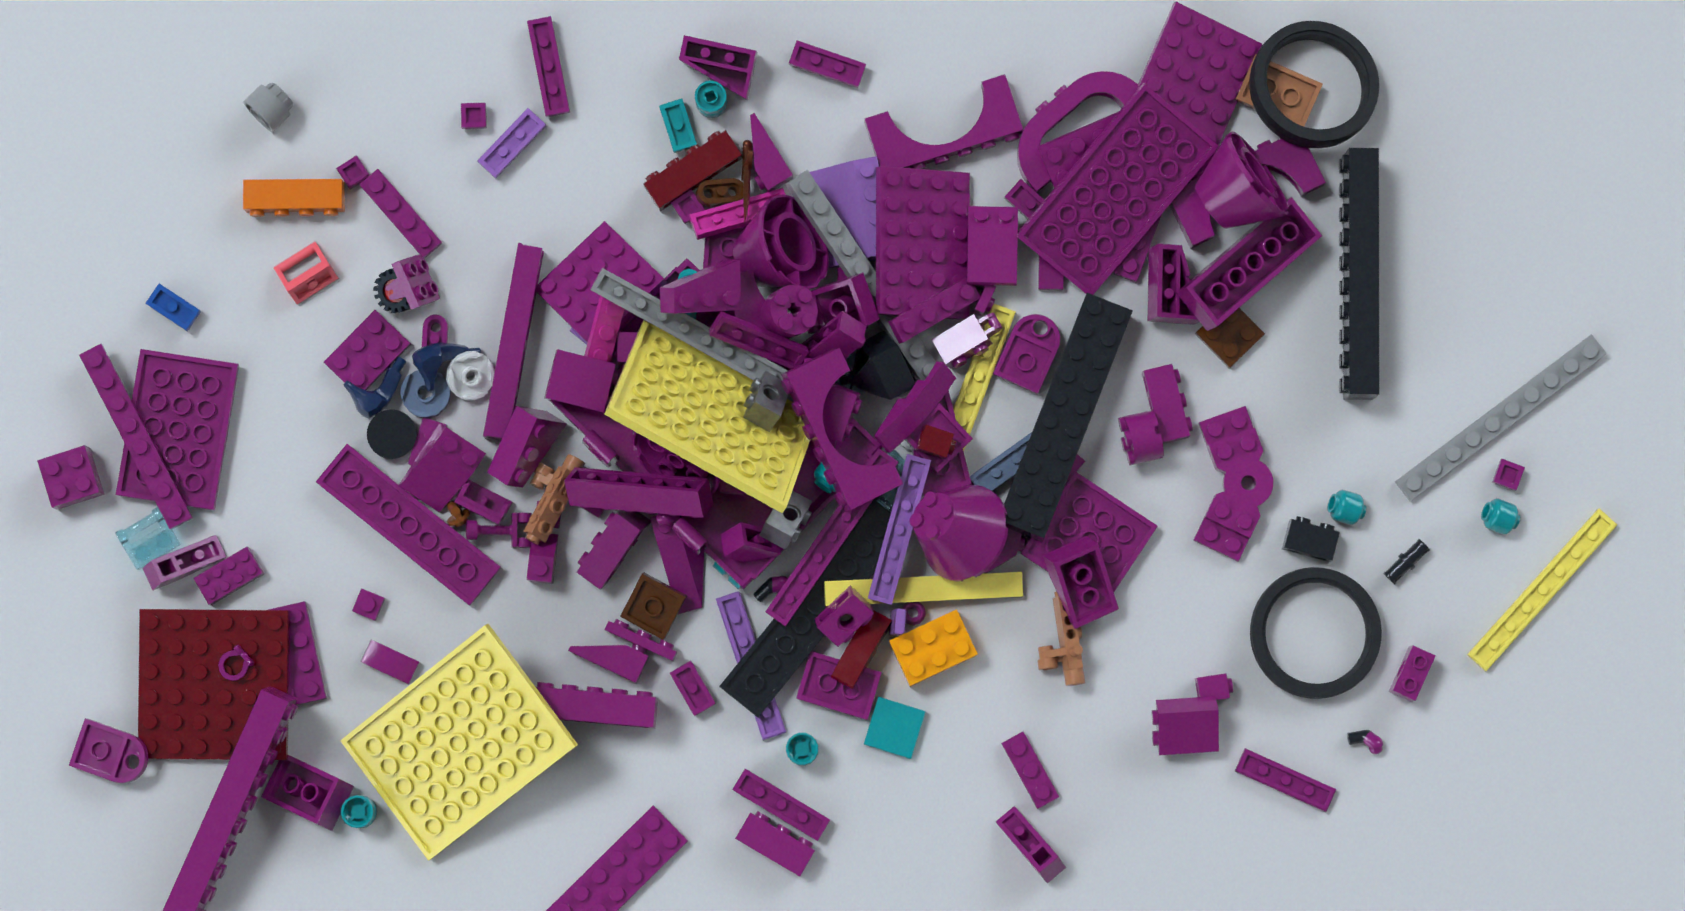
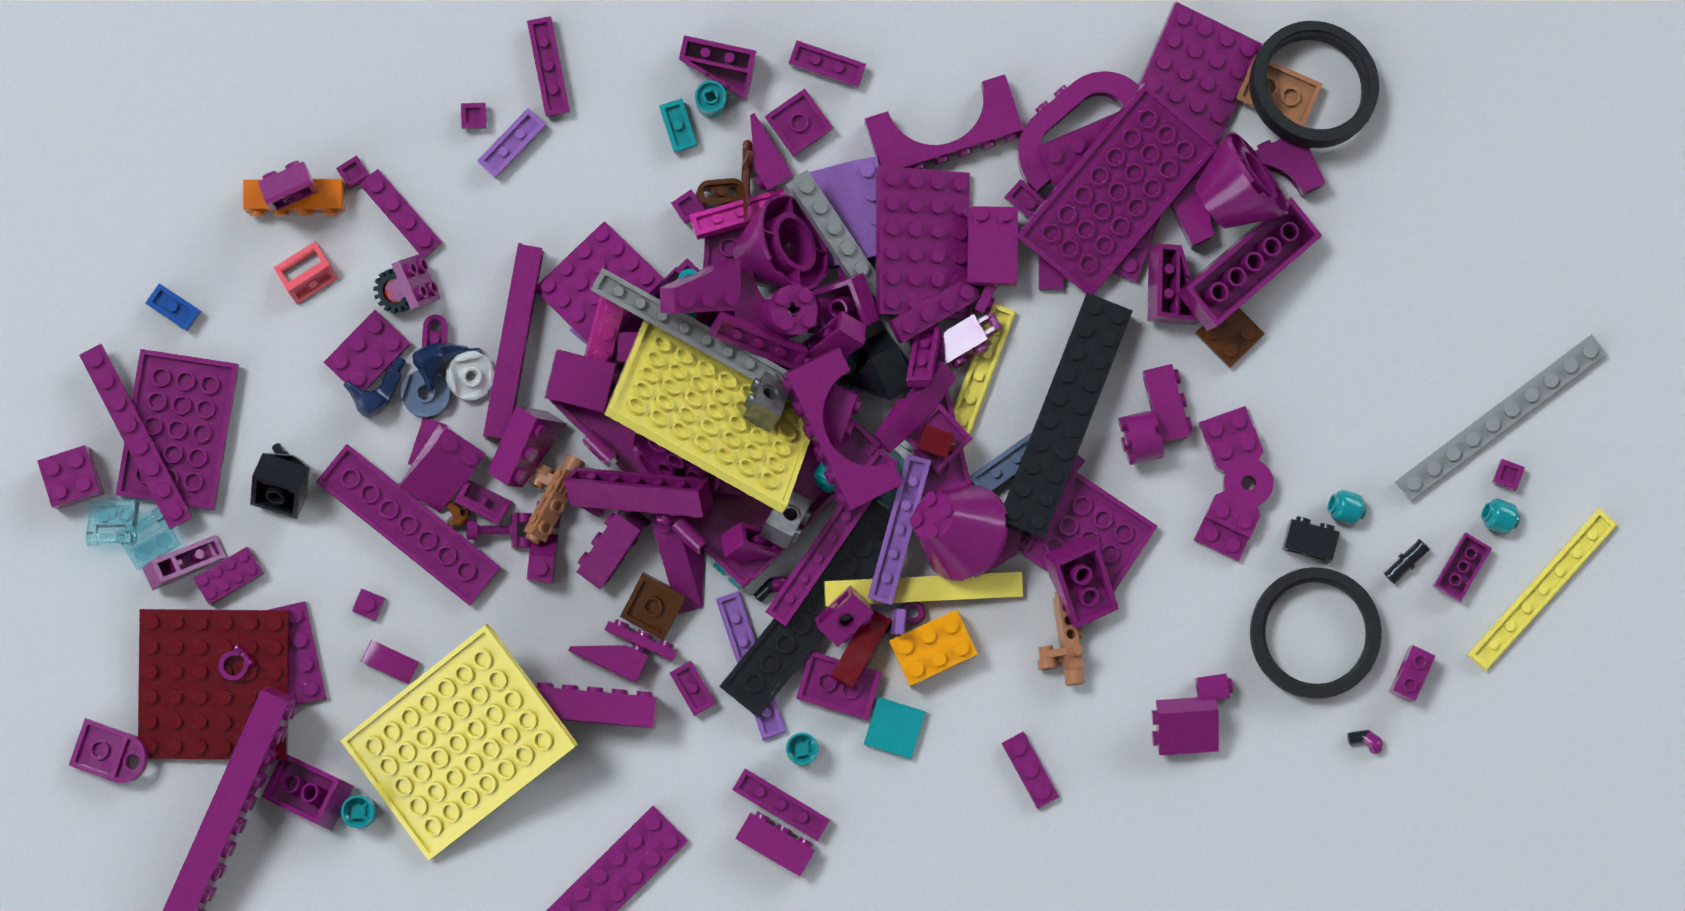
(112, 514): none -> clear light blue plate
(269, 105): light grey piece -> none
(280, 482): none -> black piece
(287, 185): none -> magenta slope
(391, 434): black piece -> none
(690, 171): dark red brick -> none
(798, 122): none -> magenta plate
(923, 357): none -> magenta plate
(1027, 354): magenta plate -> none
(1031, 844): magenta slope -> none
(1285, 780): magenta tile -> none
(1360, 274): black brick -> none
(1461, 567): none -> magenta piece

